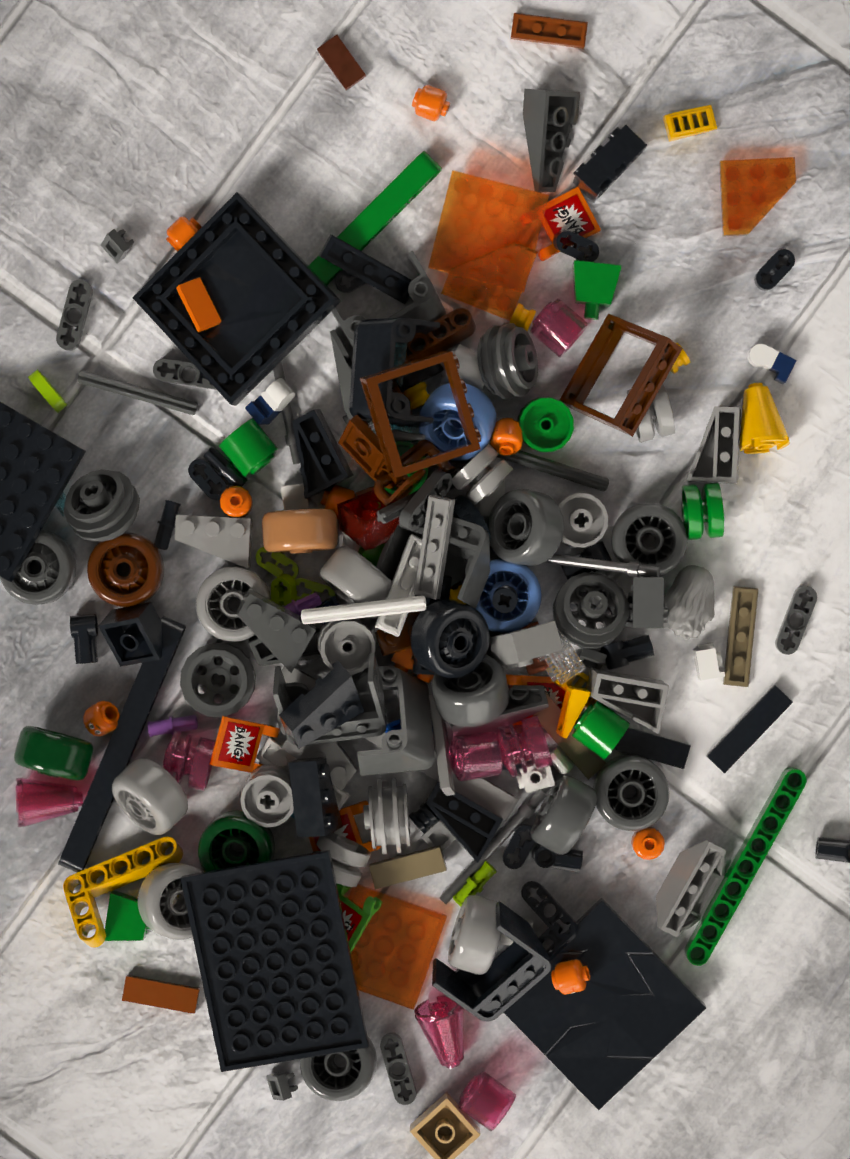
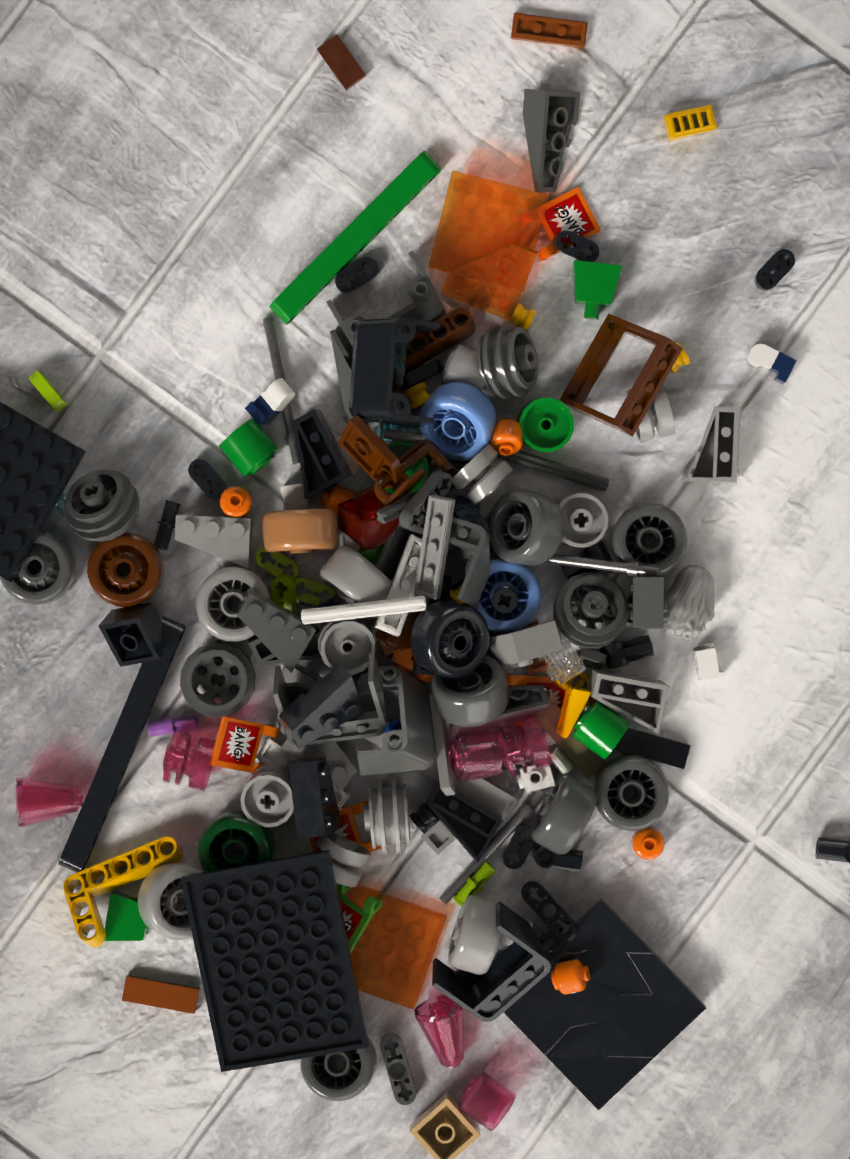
(53, 753): dark green wheel -> none
(67, 307): dark grey beam -> none
(84, 631): black piece -> none
(101, 718): orange head -> none
(116, 245): dark grey tile -> none
(137, 392): dark grey axle -> none
(150, 796): light grey wheel -> none
(170, 377): dark grey beam -> none
(182, 231): orange head -> none
(199, 304): orange tile -> none
(224, 467): black axle -> none
(258, 288): black tile -> none
(279, 1085): dark grey tile -> none
(305, 603): medium lavender axle -> none
(366, 268): black tile -> none
(382, 424): reddish brown window -> none
(407, 867): dark tan tile -> none
(430, 103): orange head -> none
(558, 327): clear pink piece -> none
(608, 162): black wedge -> none
(690, 887): light grey wedge -> none
(702, 512): green wheel -> none
(740, 636): dark tan tile -> none
(745, 878): green beam -> none
(749, 729): black tile -> none
(751, 190): clear orange plate -> none
(760, 422): yellow cone -> none
(806, 616): dark grey beam -> none

